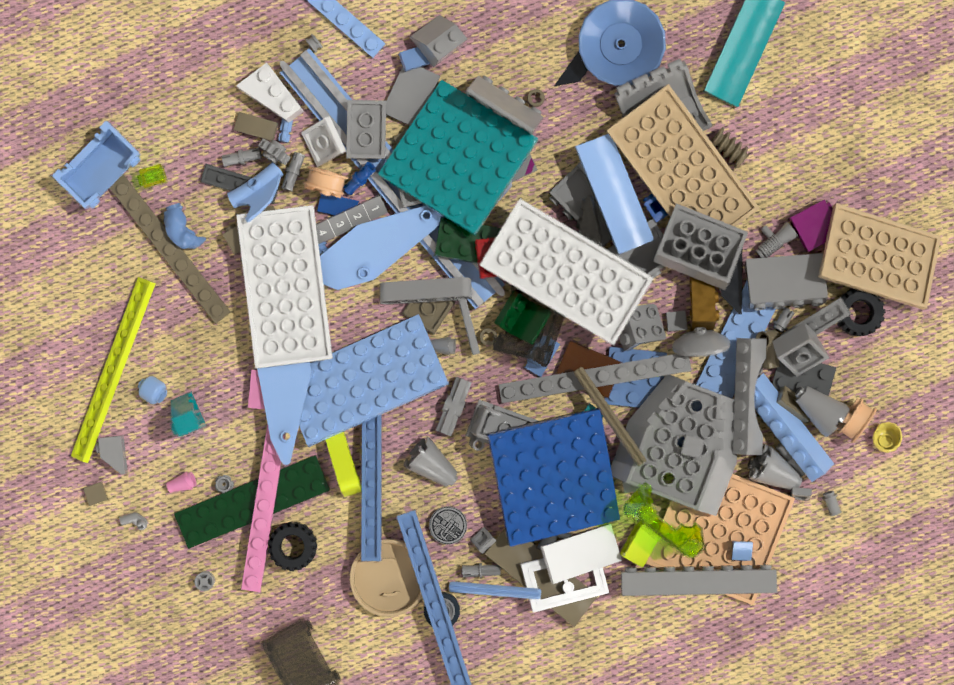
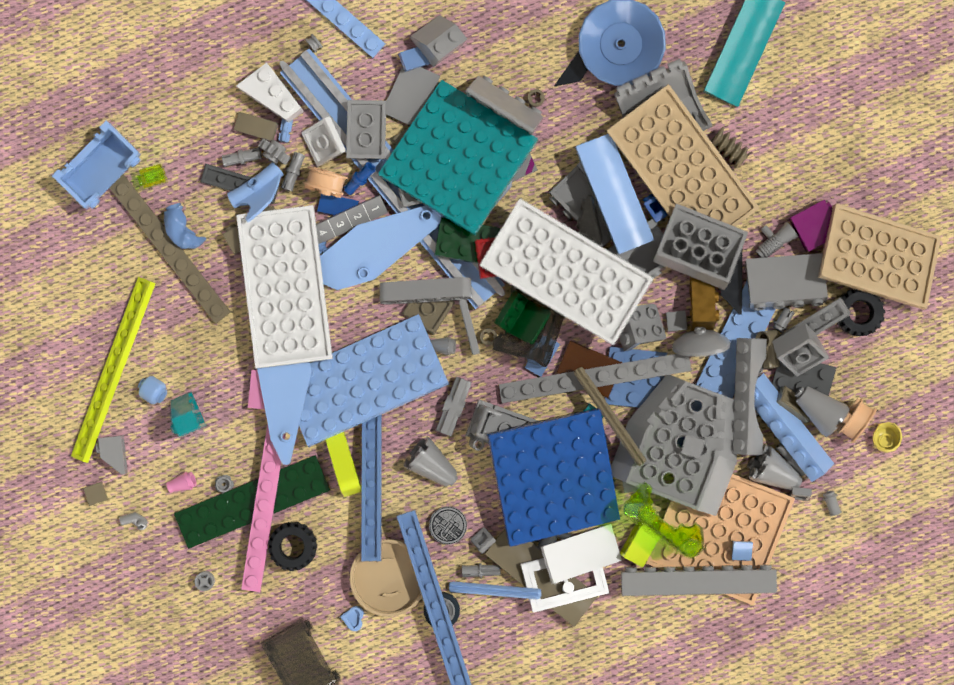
(353, 617): none -> light blue tile

